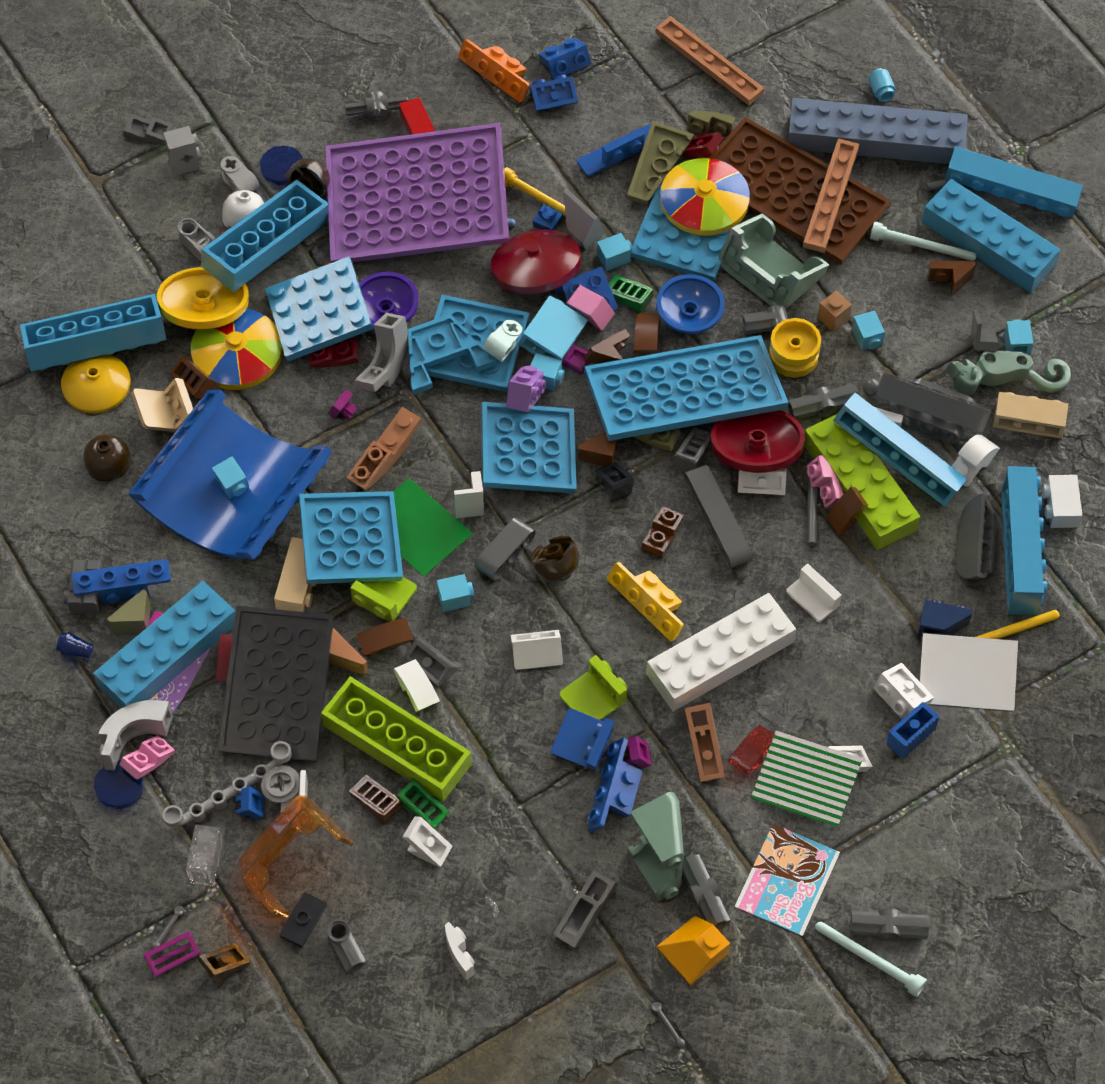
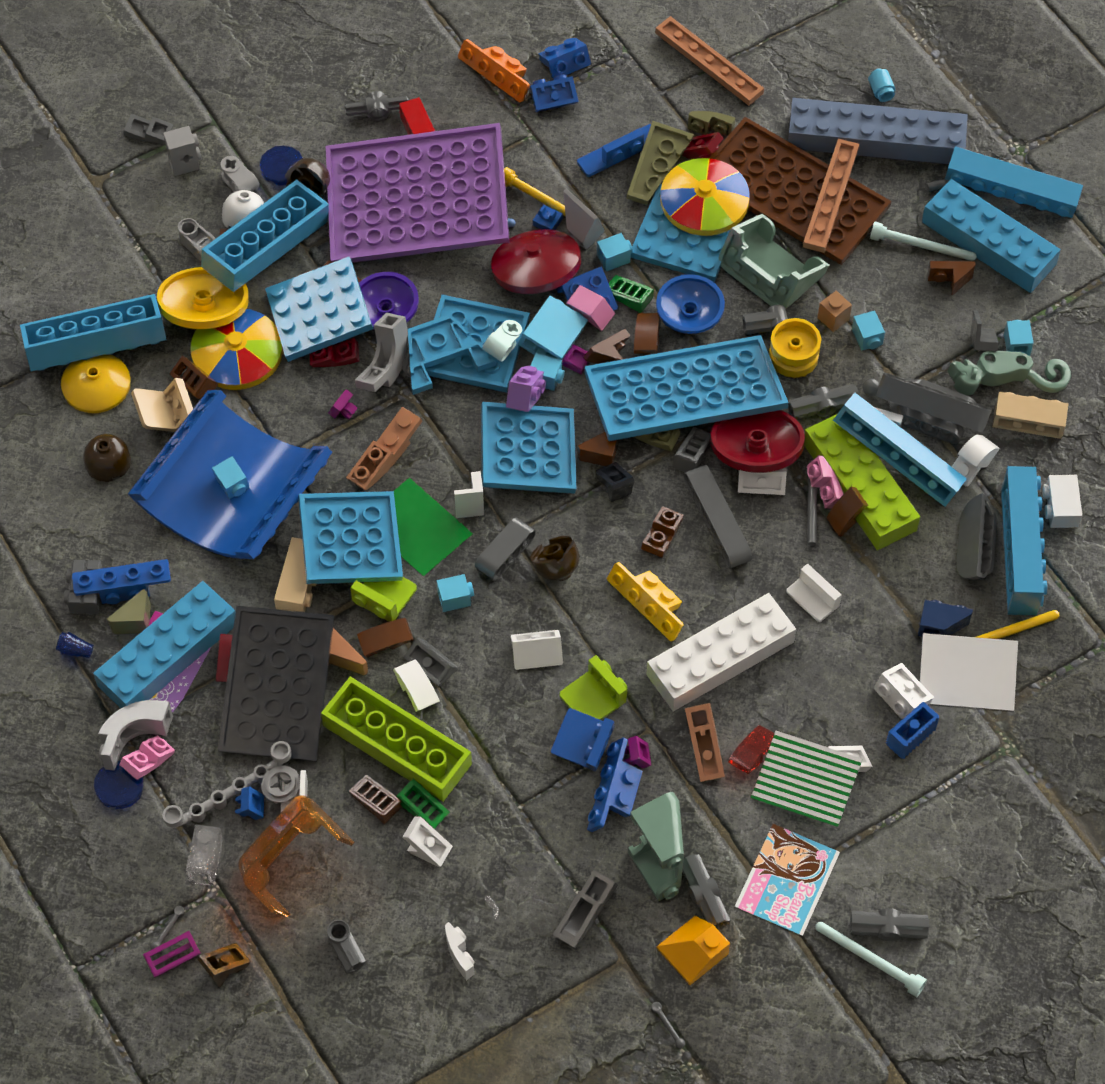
(303, 920): black plate -> none

